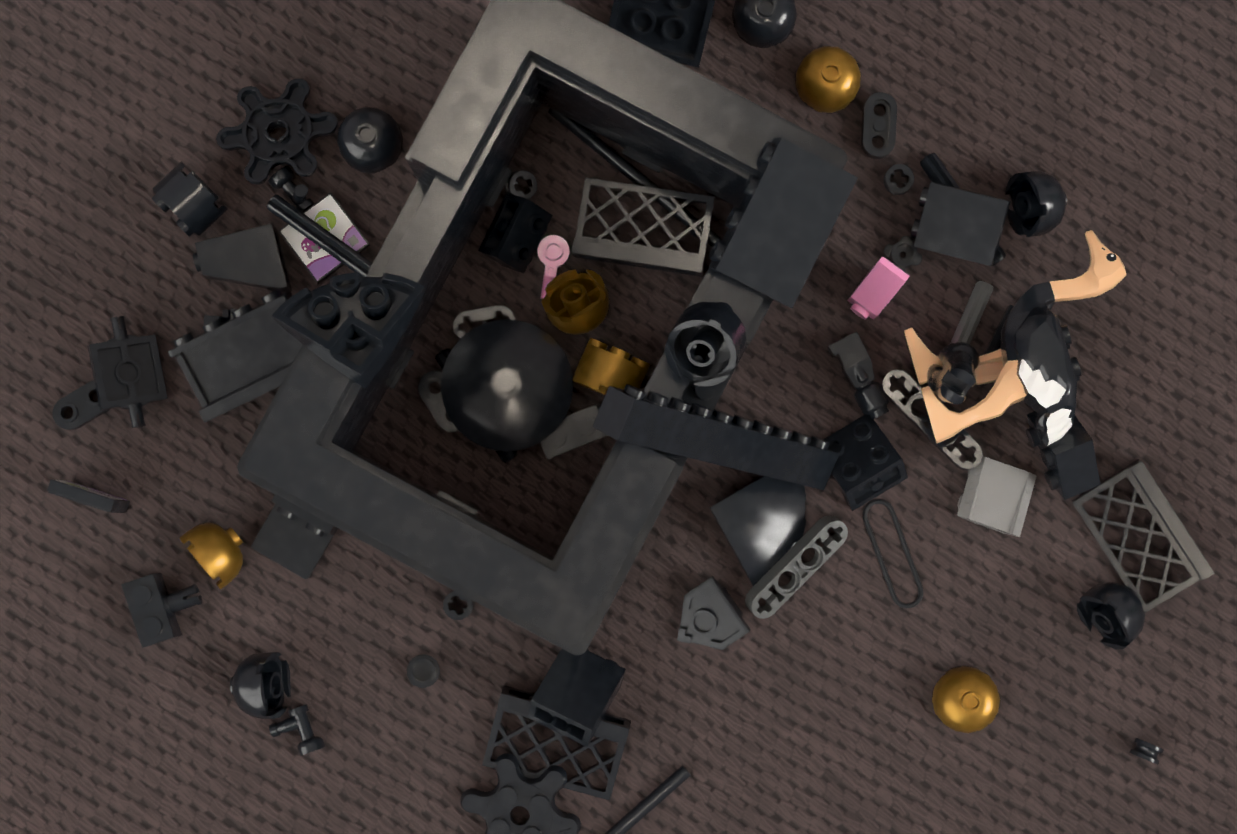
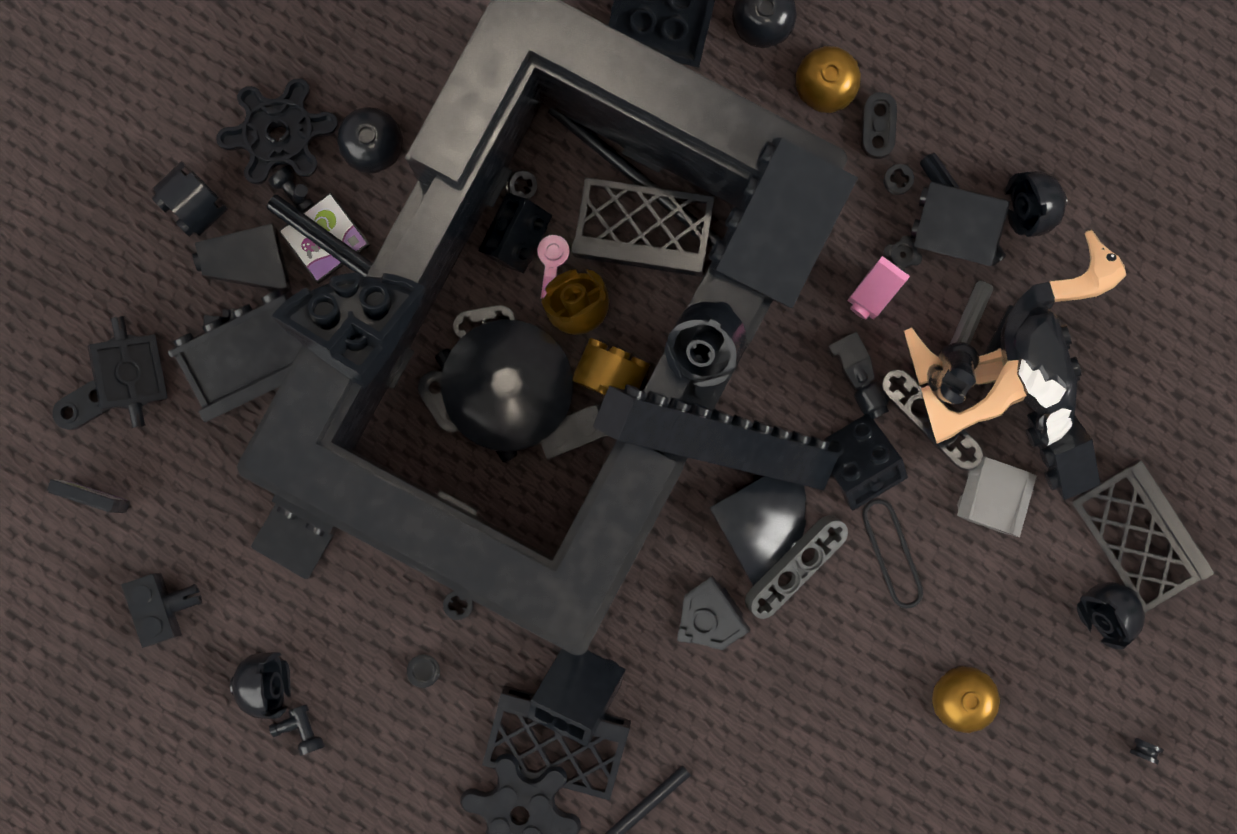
(215, 551): pearl gold cylinder -> none

